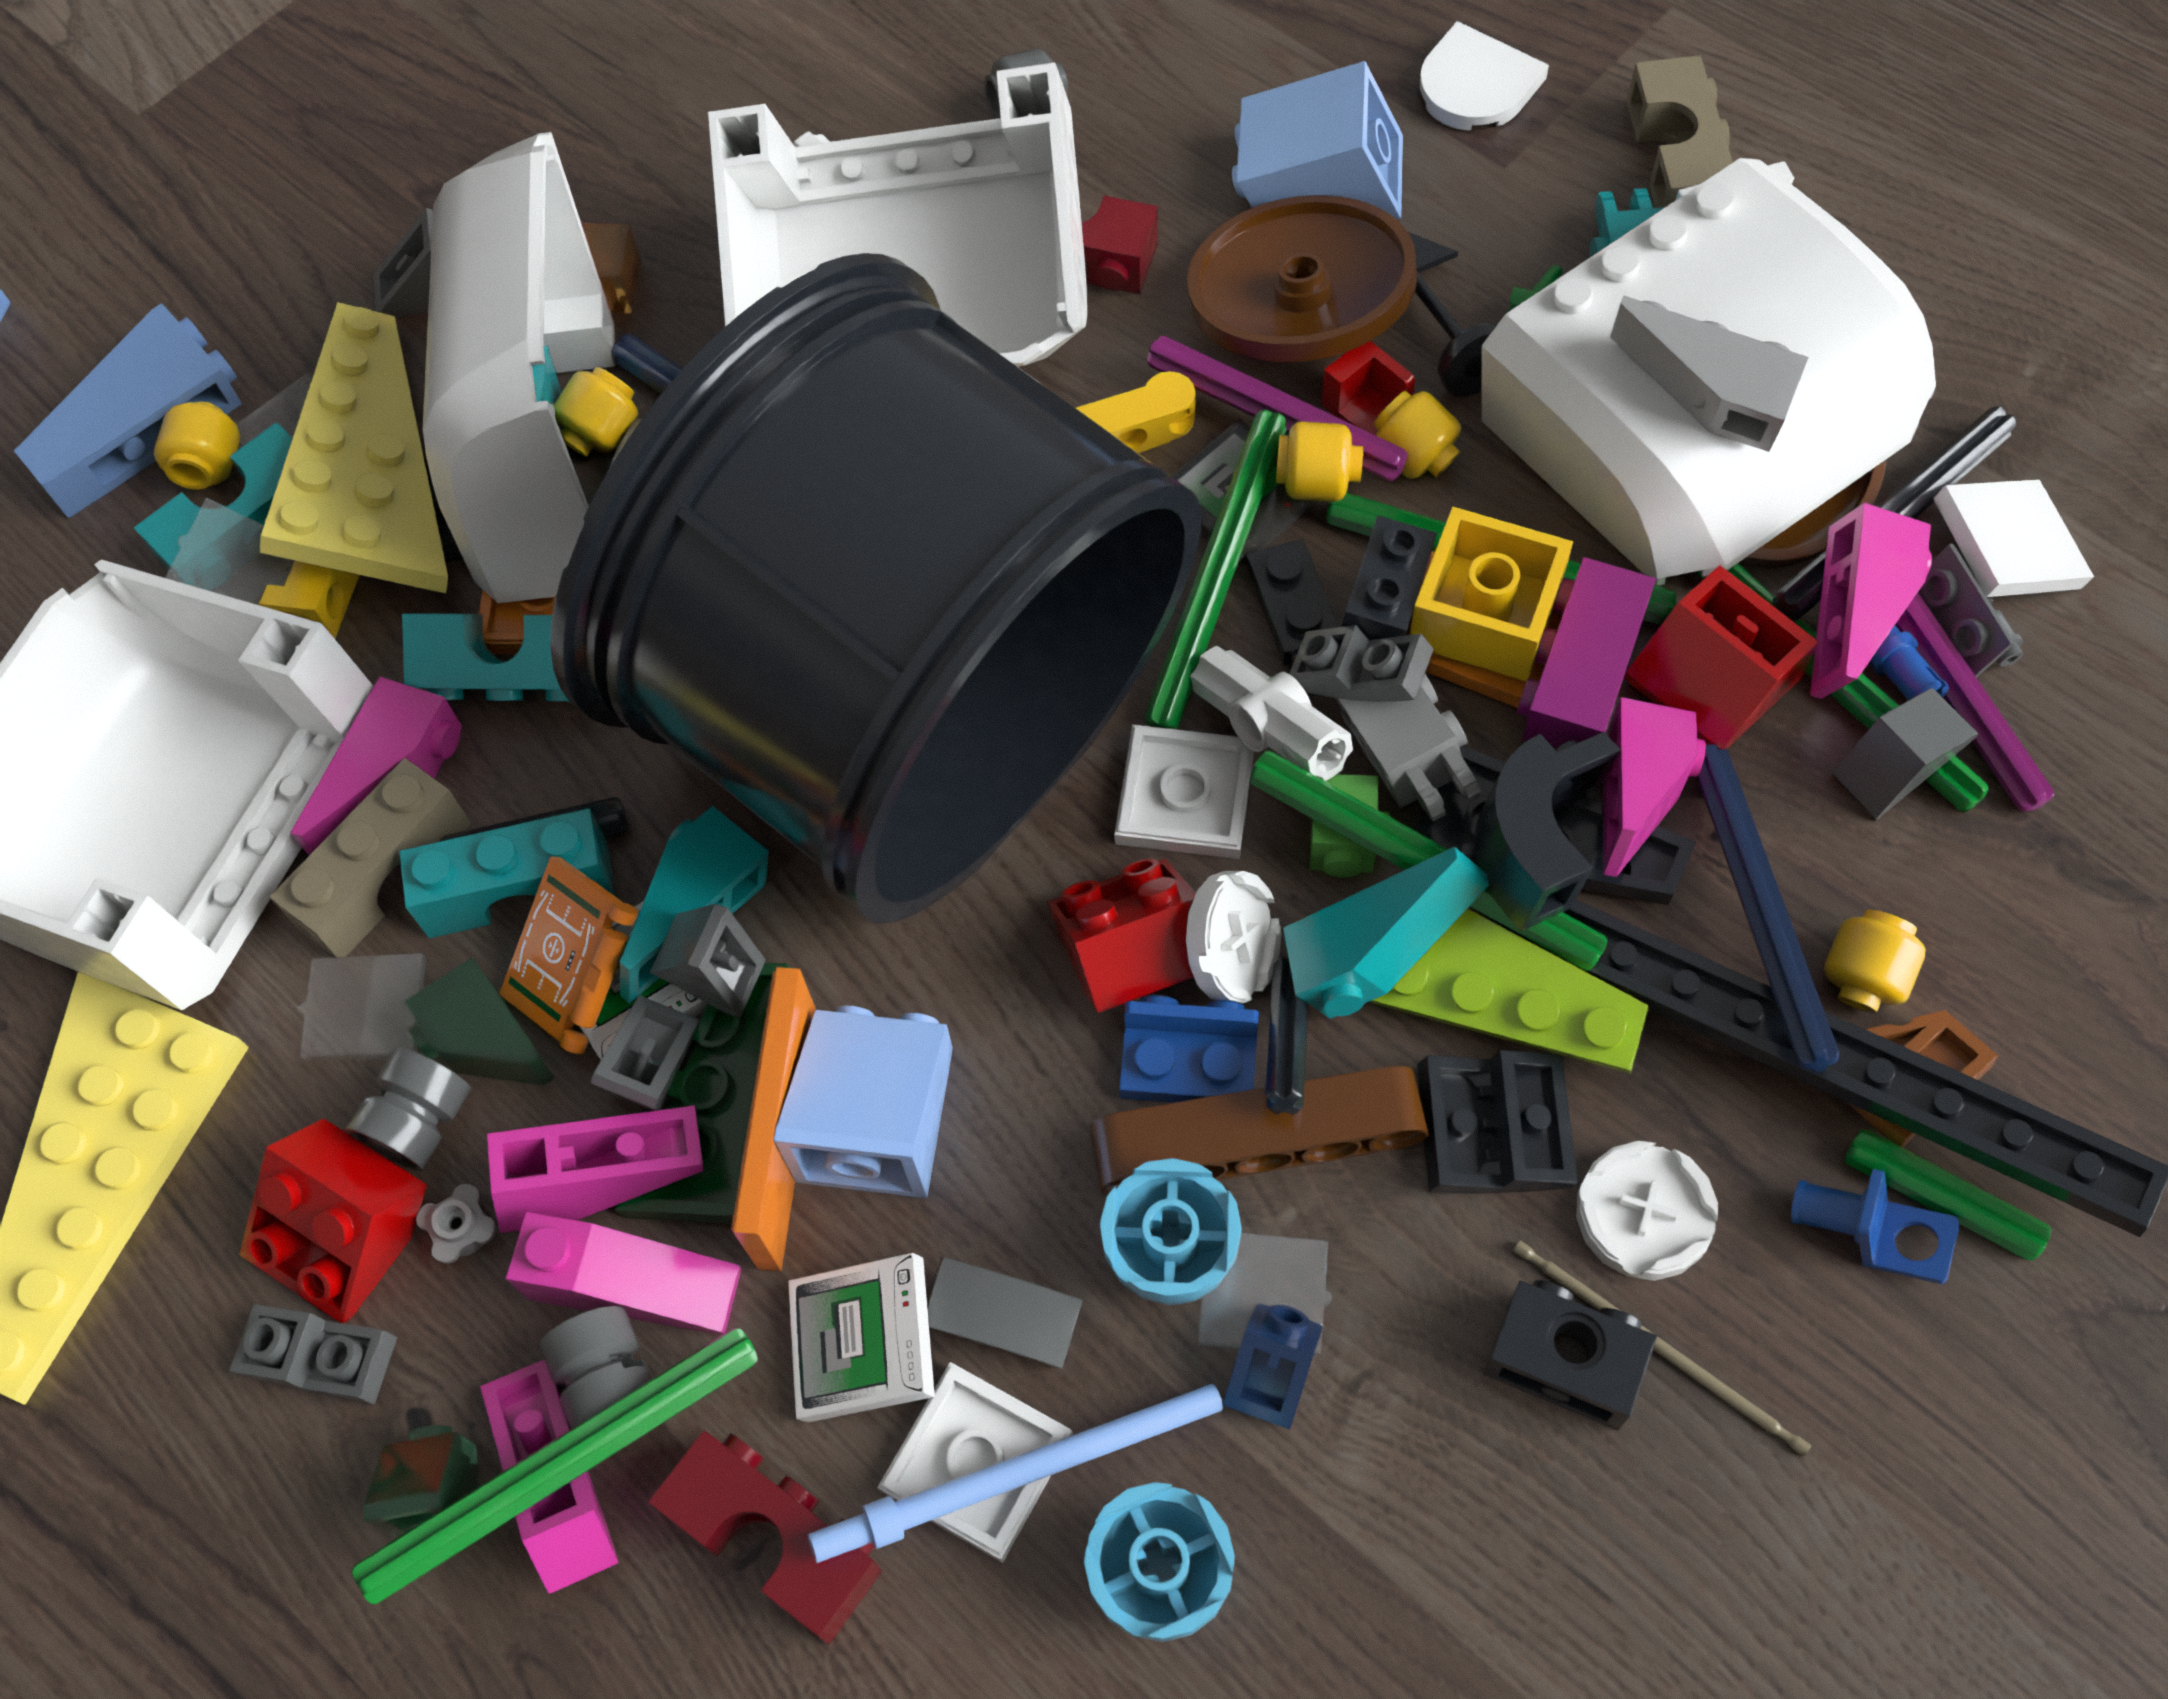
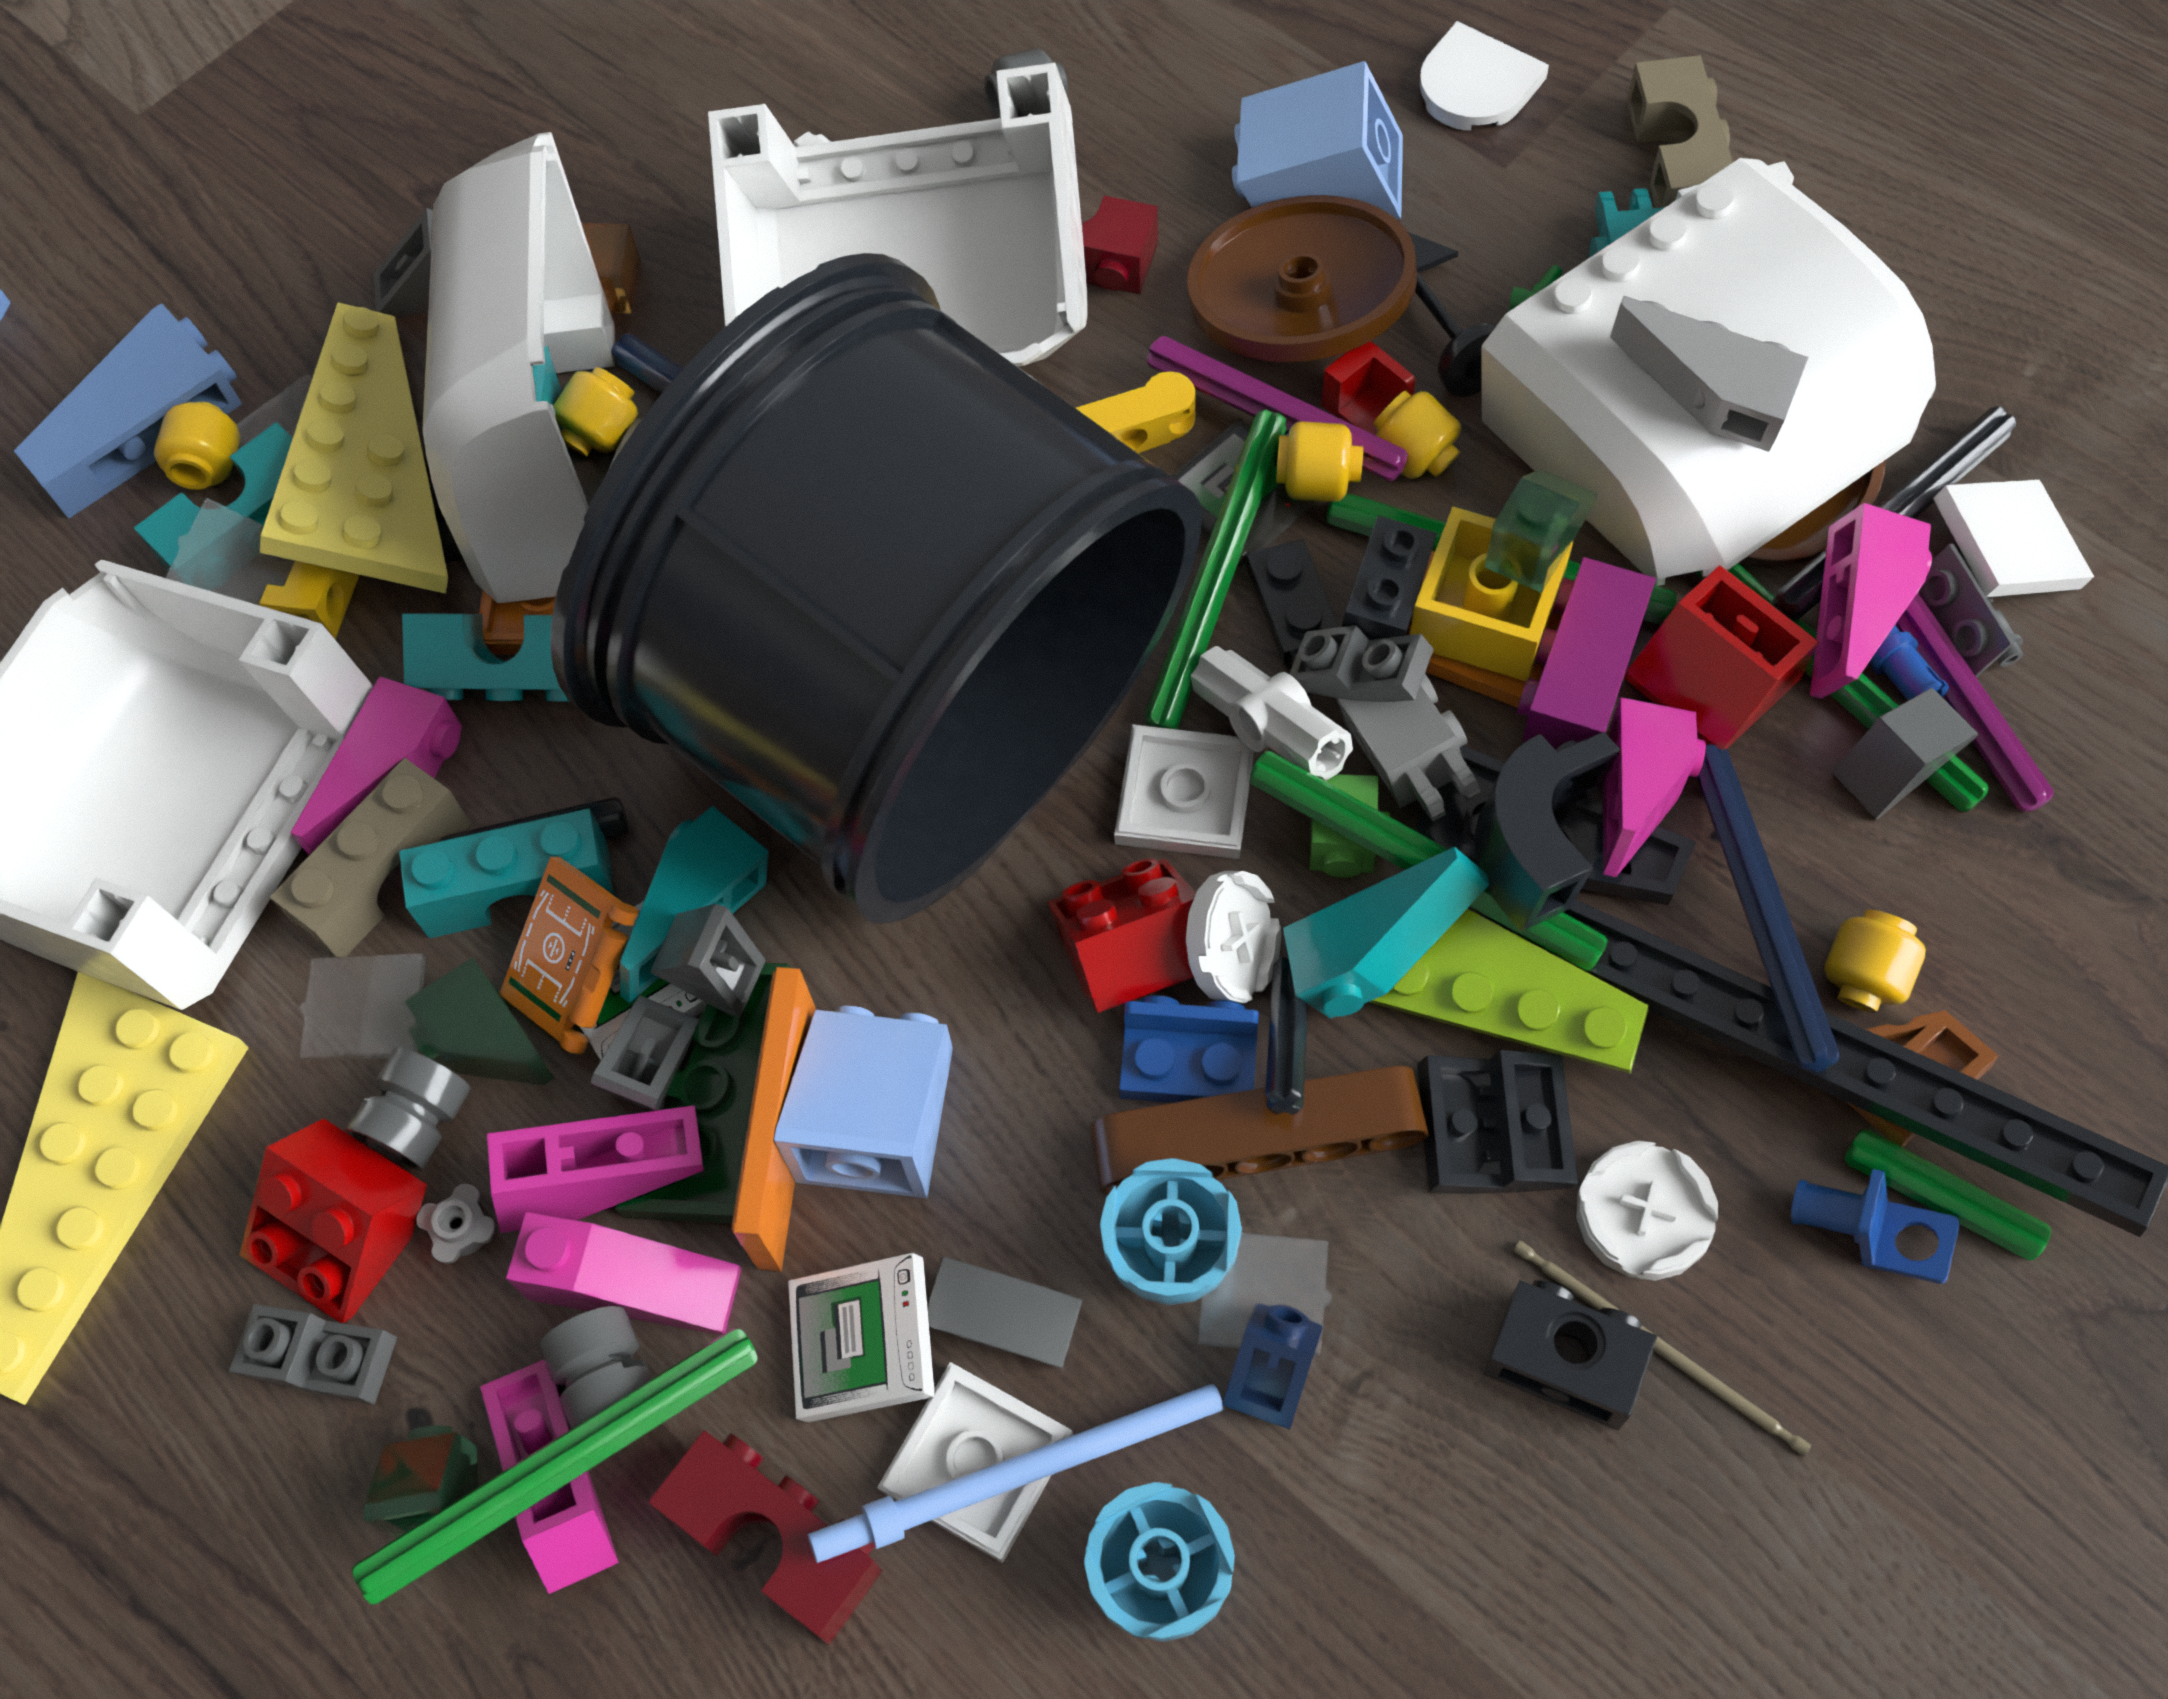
(1537, 528): none -> clear green slope

